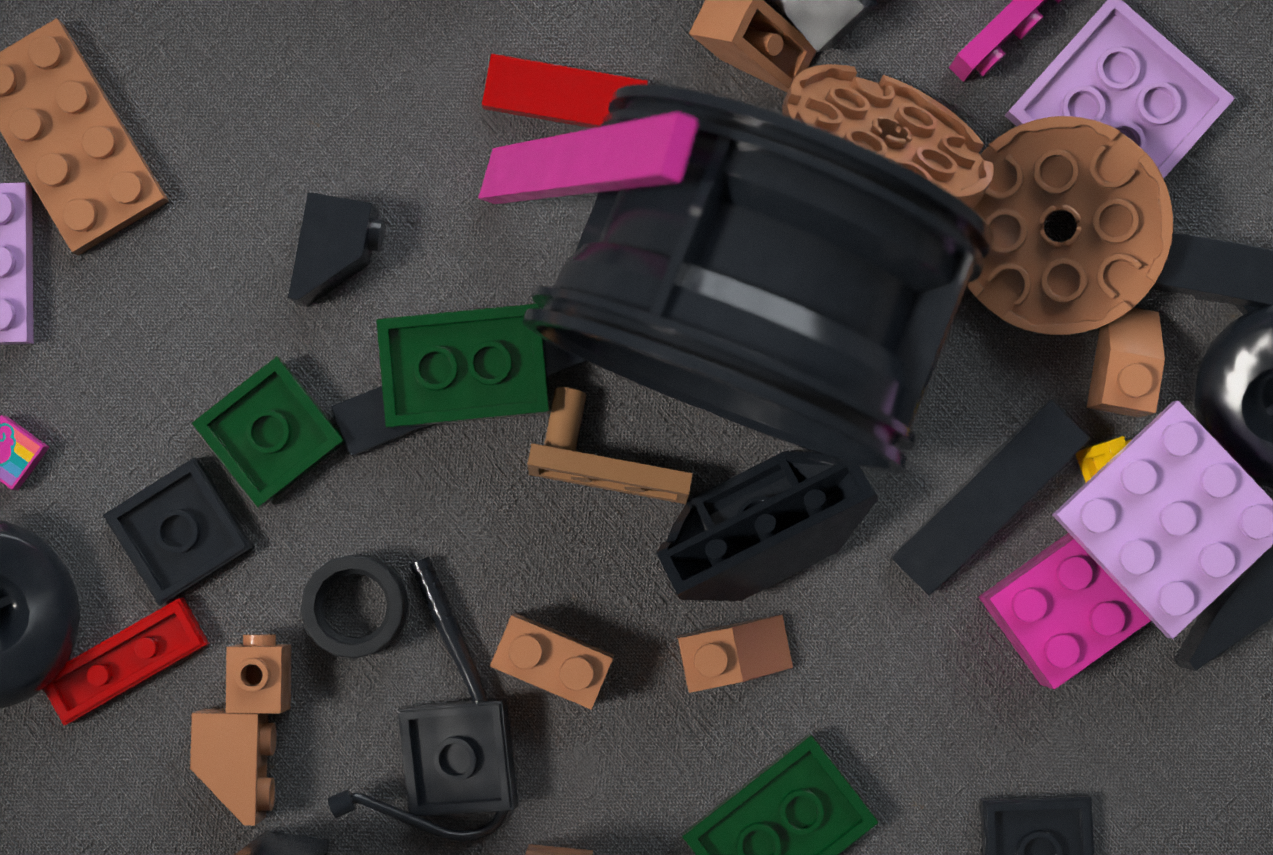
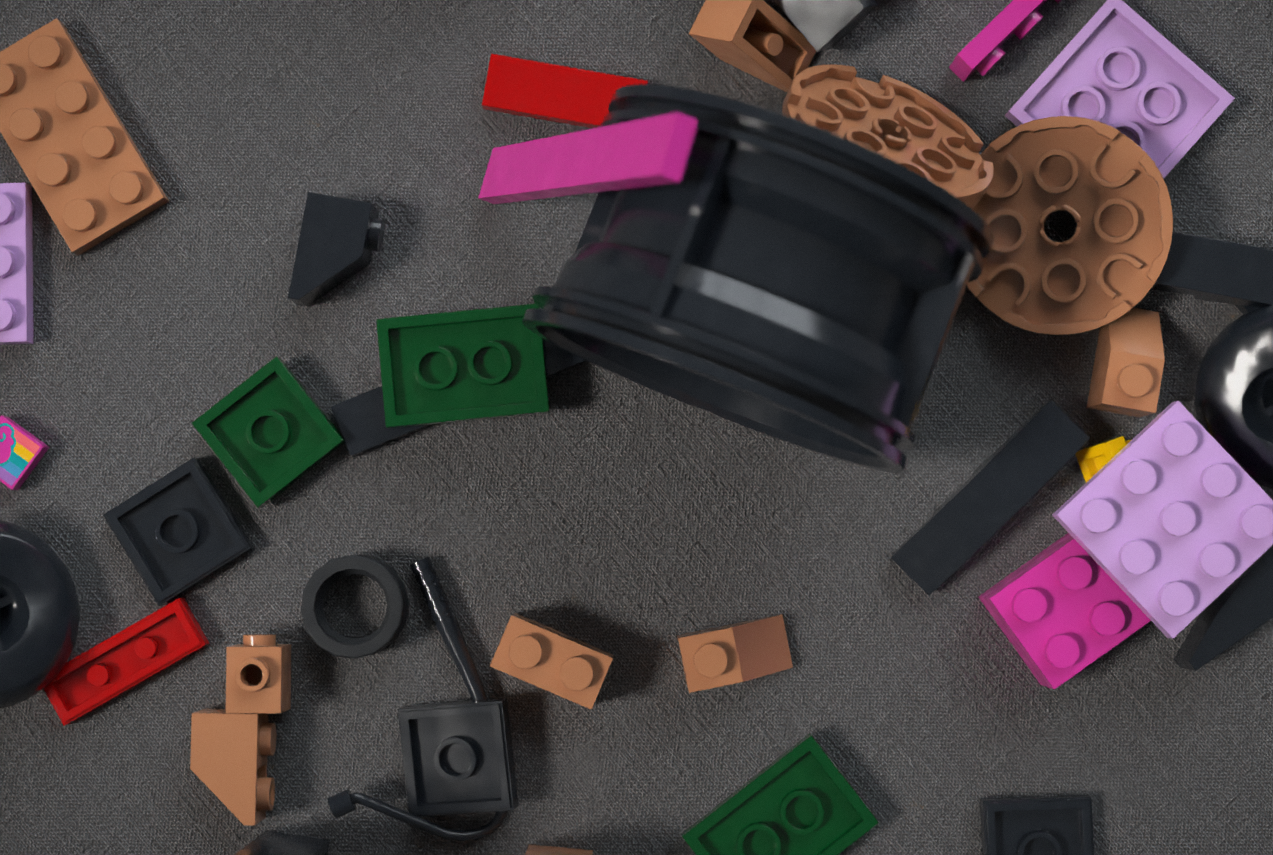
(561, 462): medium nougat piece -> none
(764, 526): black wedge -> none

